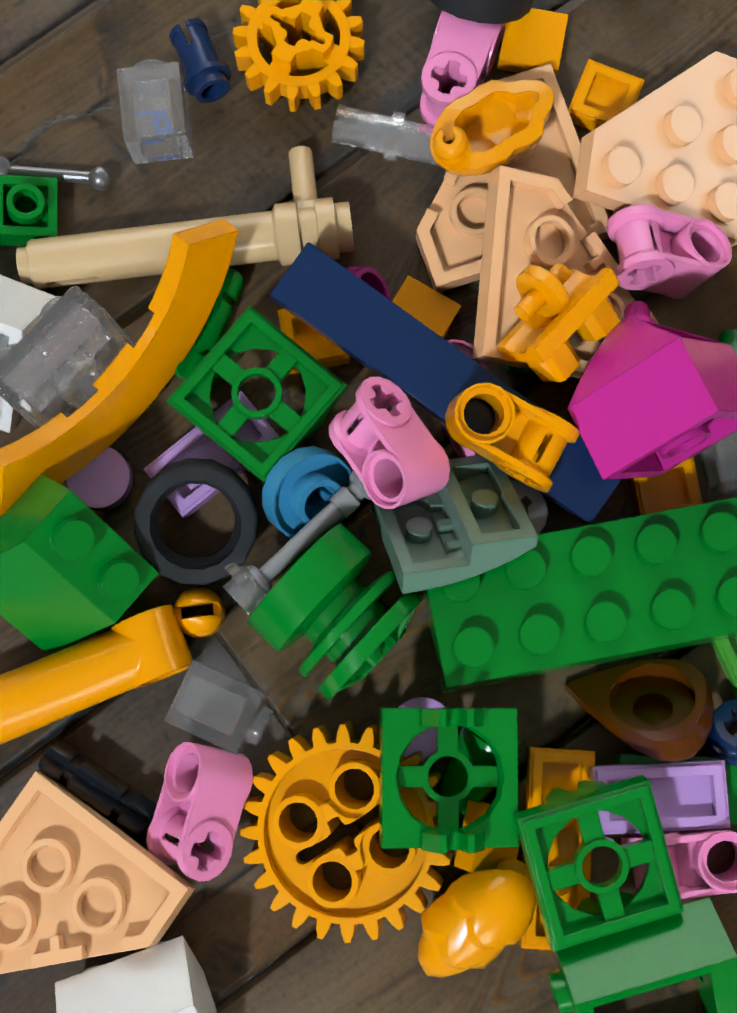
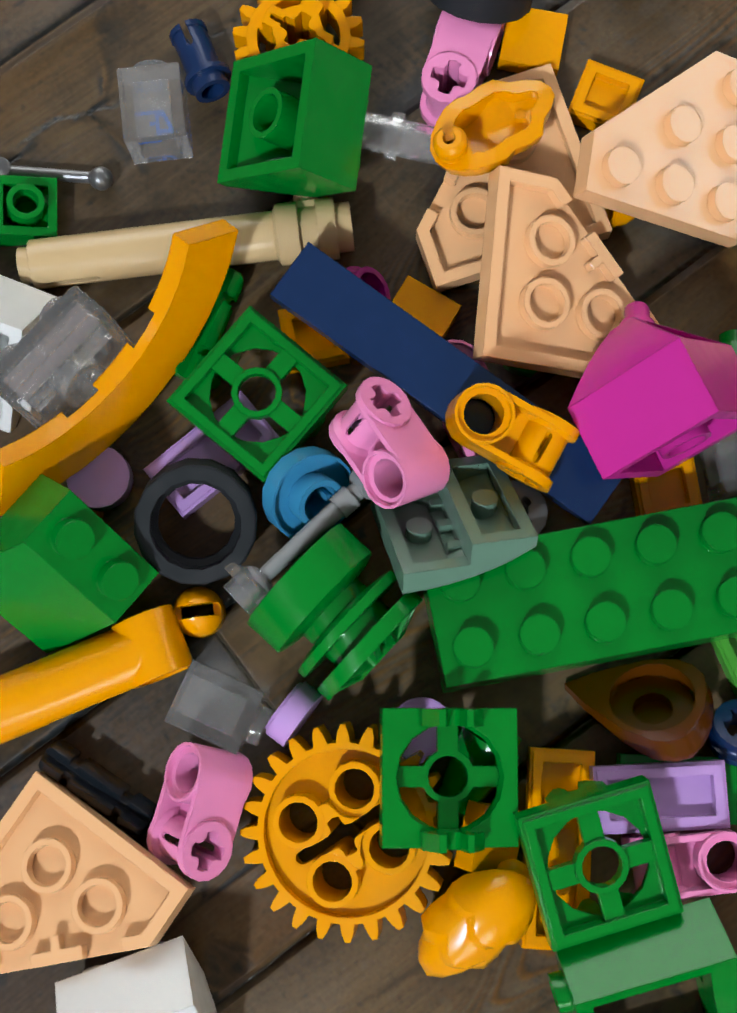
(293, 713): none -> lavender tile
(296, 121): none -> green slope
(554, 308): light orange hips -> none
(666, 250): bright pink piece -> none

